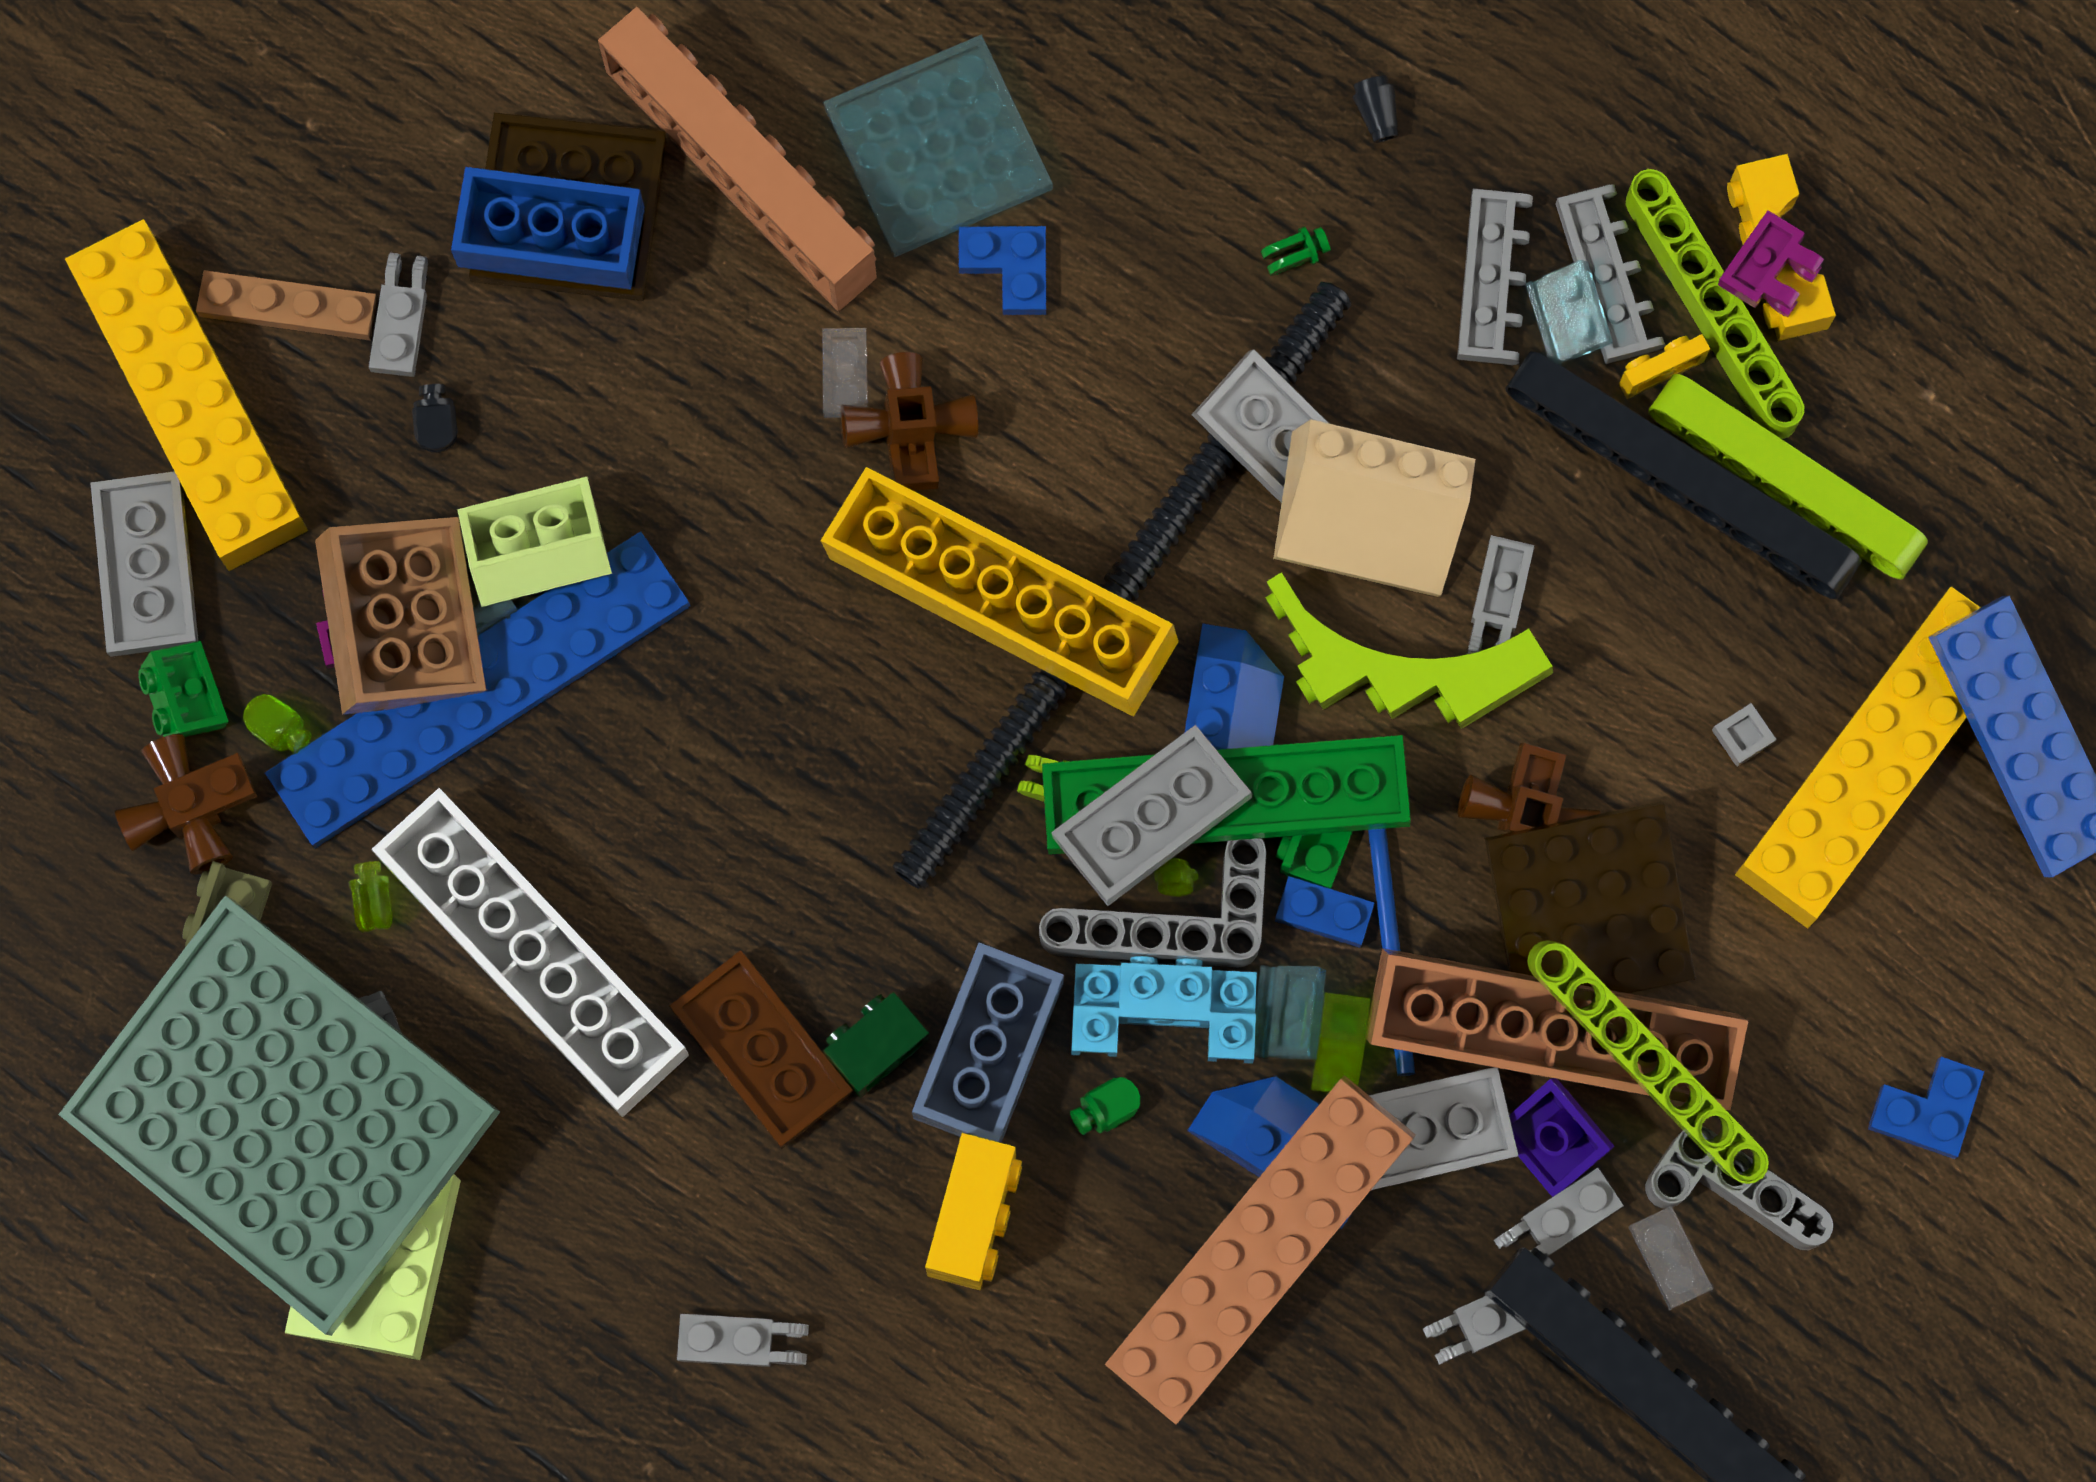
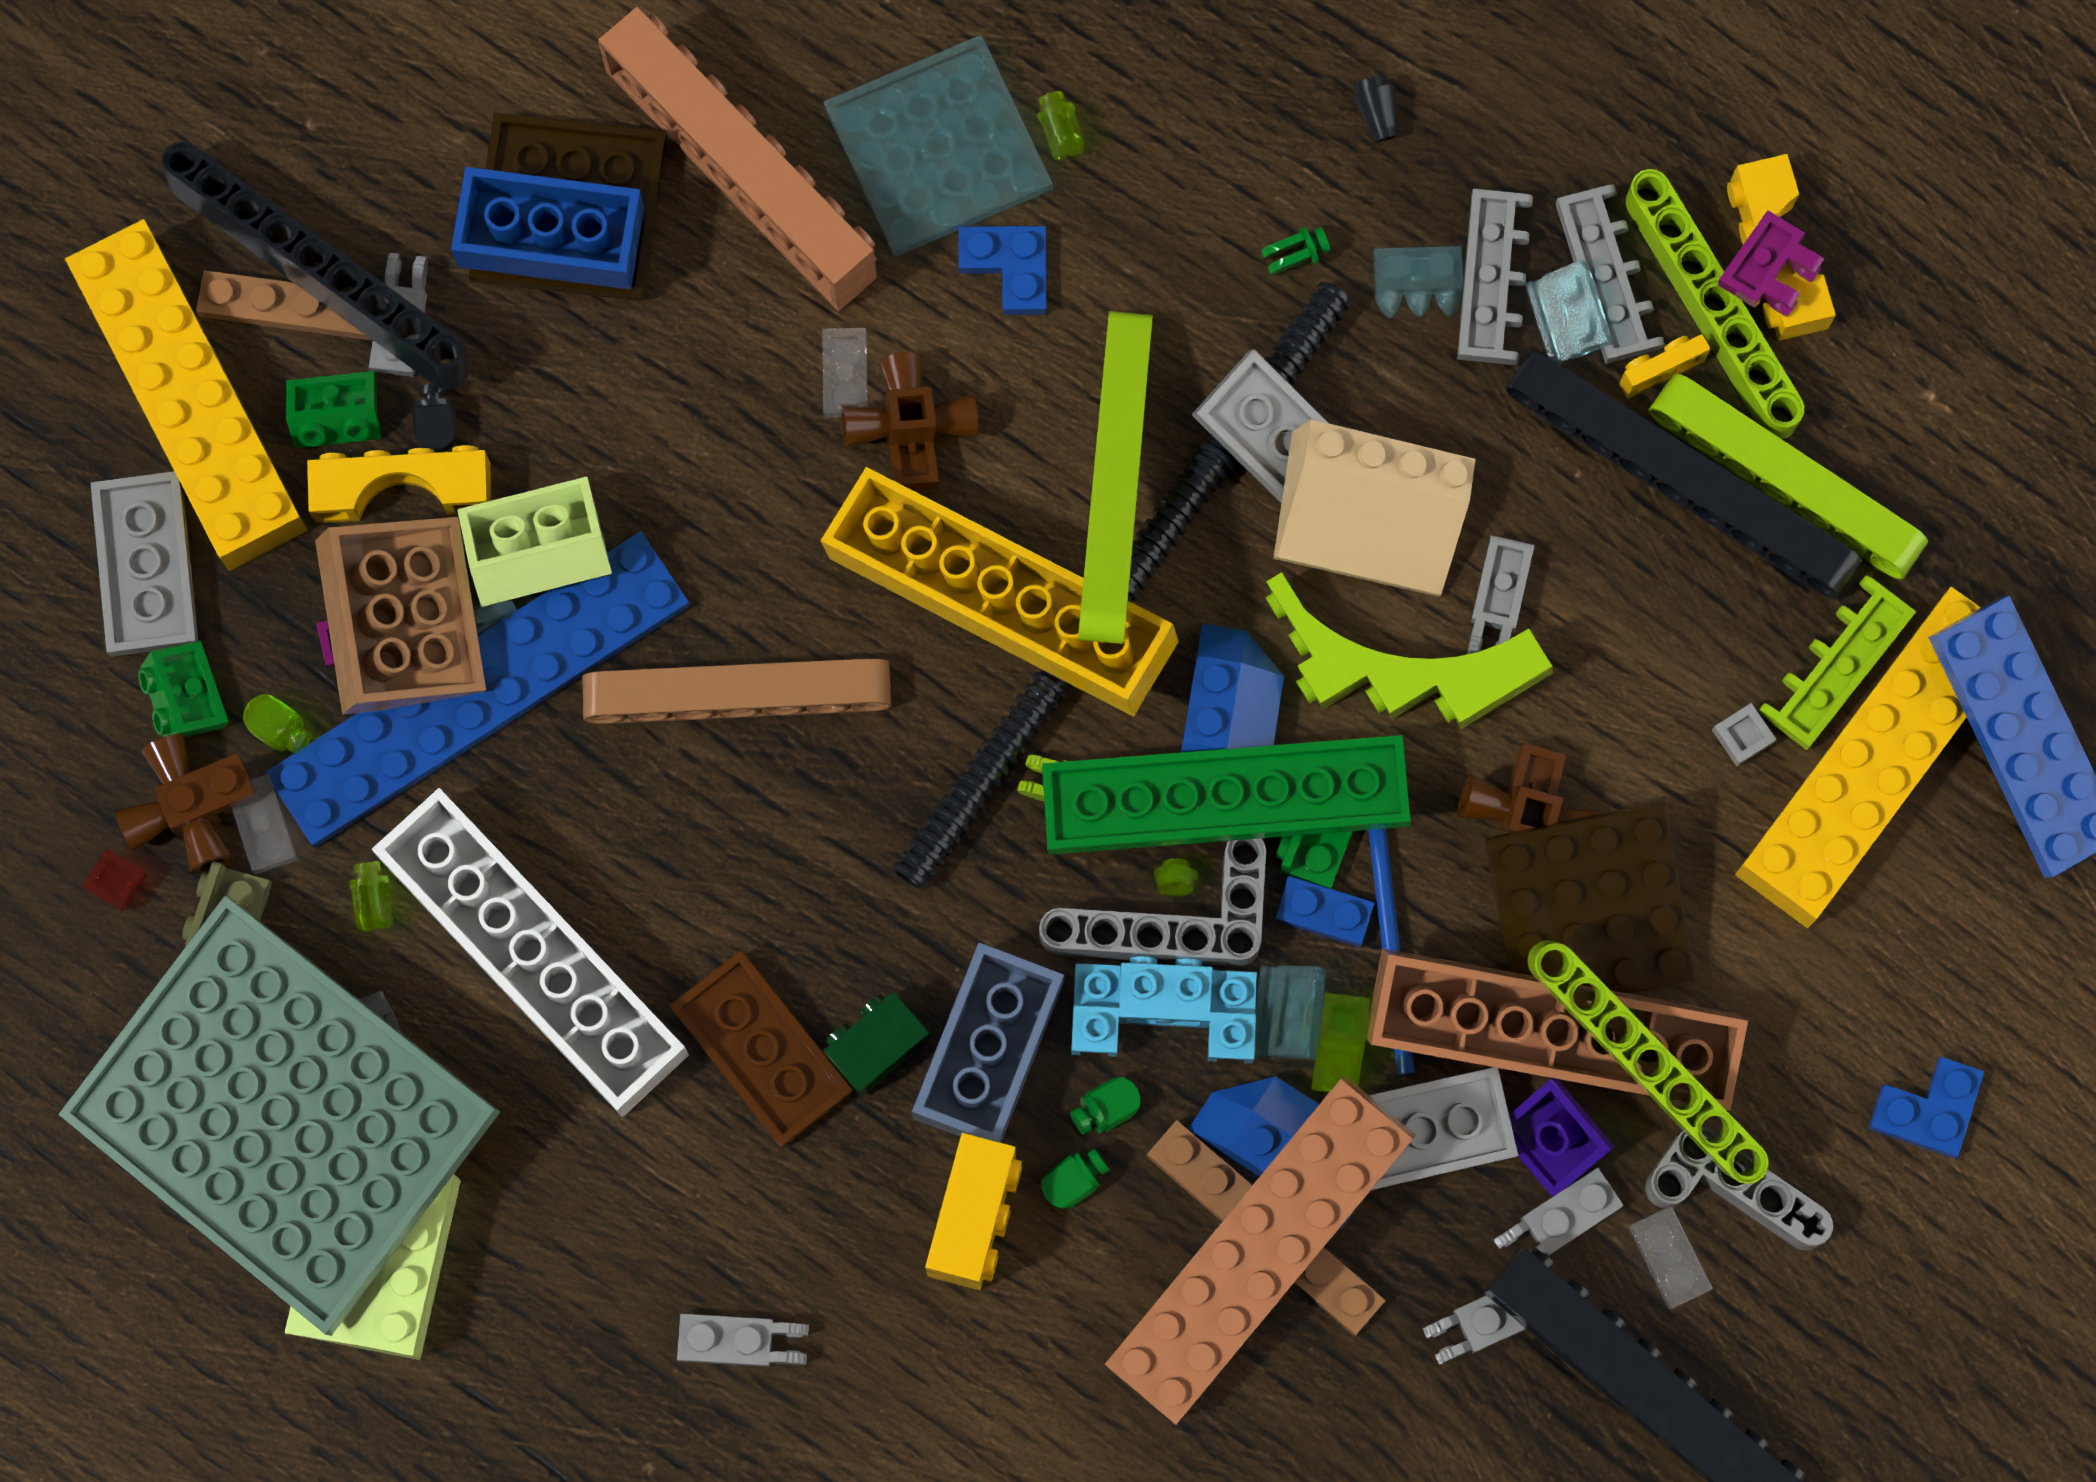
(114, 880): none -> clear red plate
(264, 828): none -> clear plate
(322, 281): none -> black beam
(332, 409): none -> green bracket
(344, 486): none -> yellow arch
(736, 691): none -> medium nougat beam
(1060, 125): none -> clear neon green arm
(1073, 1179): none -> green arm
(1115, 478): none -> lime beam
(1151, 815): light grey plate -> none
(1220, 1190): none -> medium nougat plate
(1418, 275): none -> clear light blue plate
(1841, 665): none -> lime hinge

